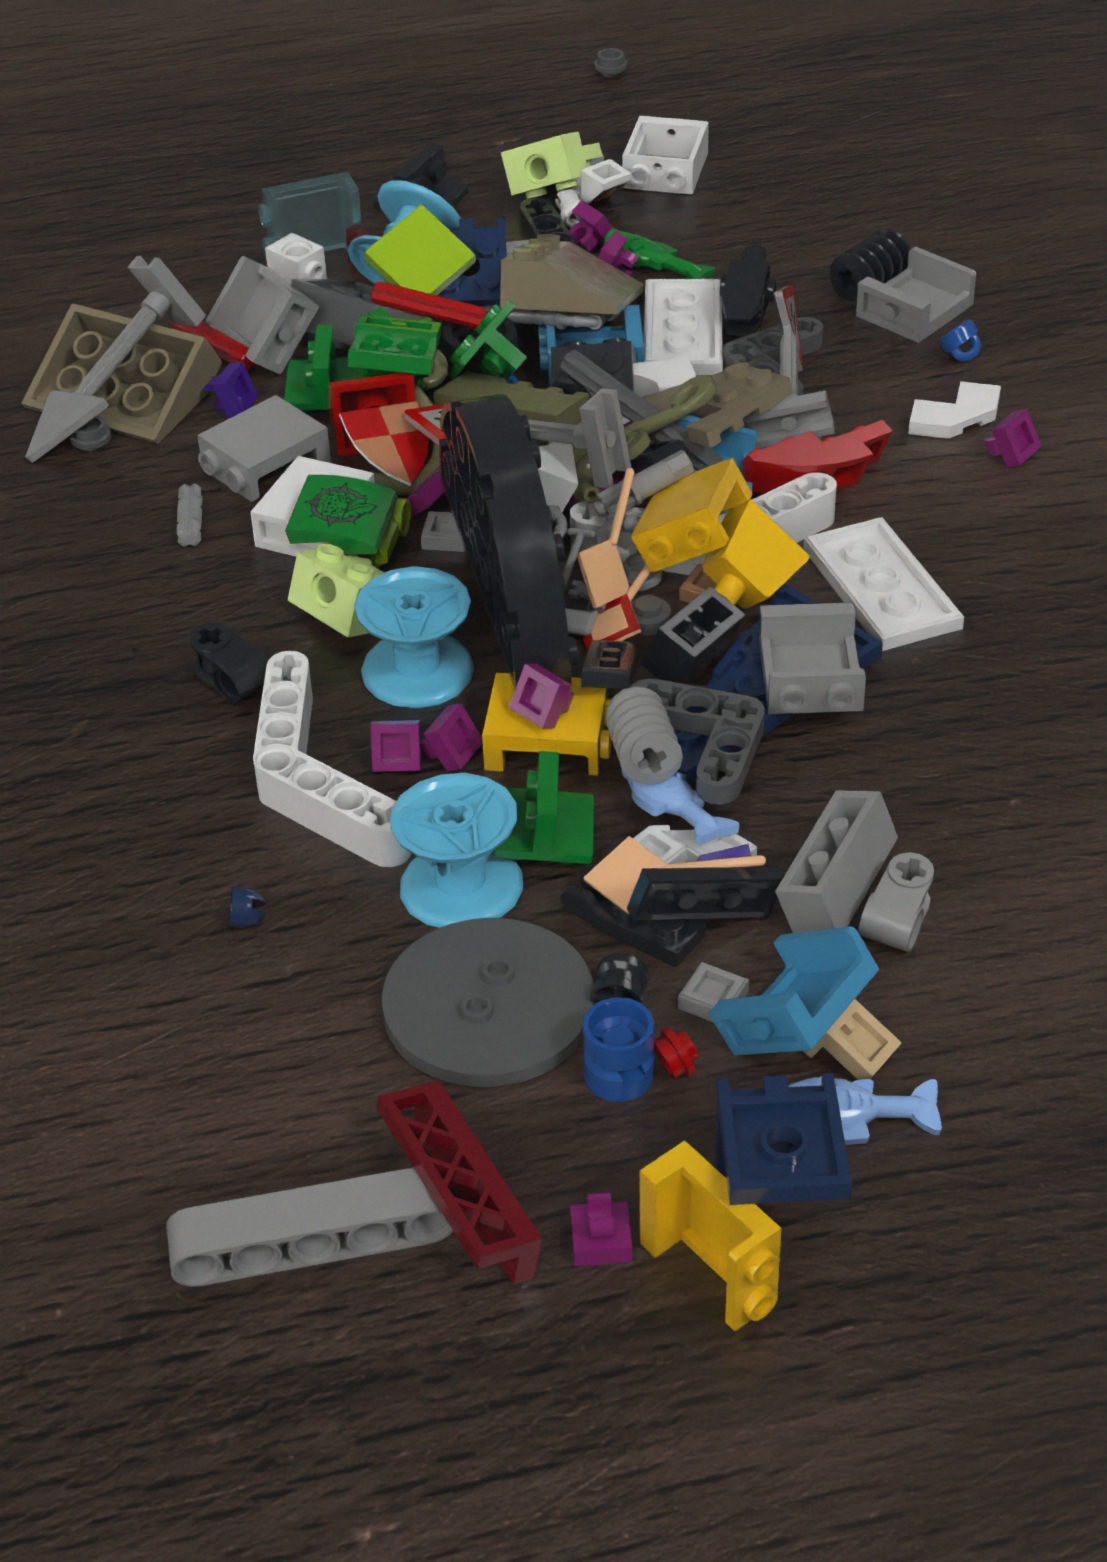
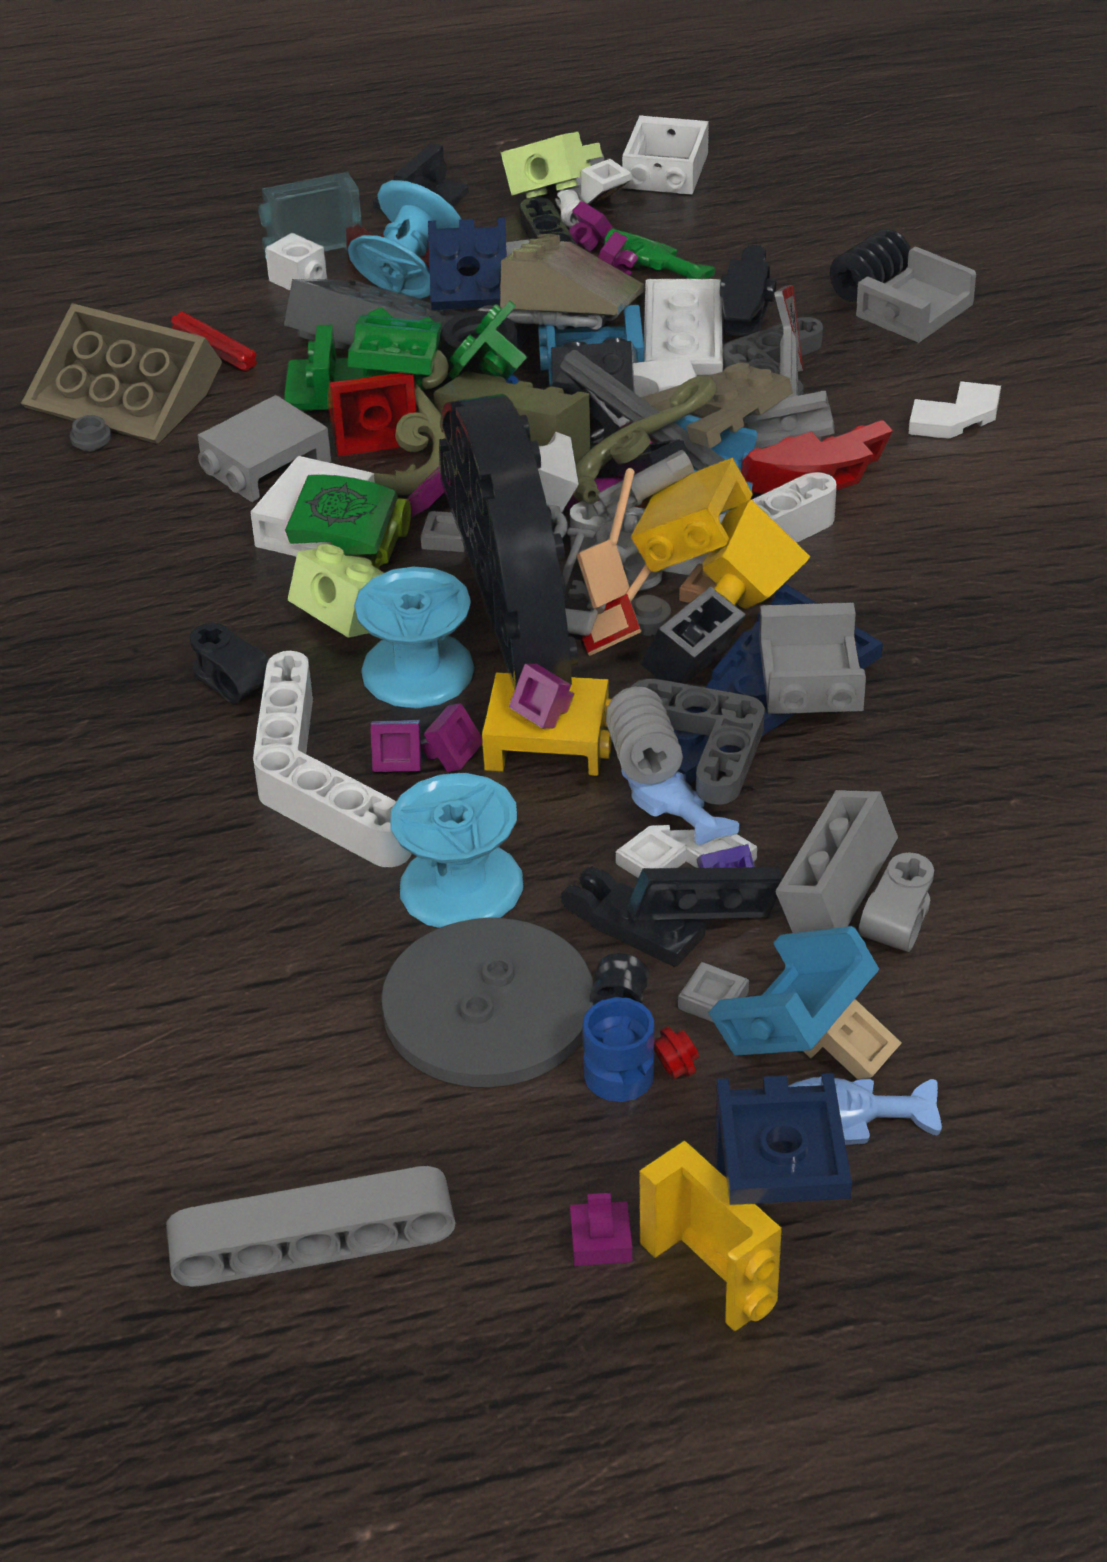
(69, 411): light grey piece -> none
(189, 515): light grey axle -> none
(233, 389): dark purple tile -> none
(241, 907): dark blue hinge -> none
(262, 314): light grey panel -> none
(388, 440): shield -> none
(420, 254): lime tile -> none
(428, 305): red axle -> none
(471, 1174): dark red fence -> none
(549, 821): green bracket -> none
(598, 433): light grey piece -> none
(609, 664): black tile -> none
(610, 62): dark grey plate -> none
(620, 870): light nougat piece -> none
(885, 581): white tile -> none
(957, 336): blue tile -> none
(1014, 439): magenta tile -> none

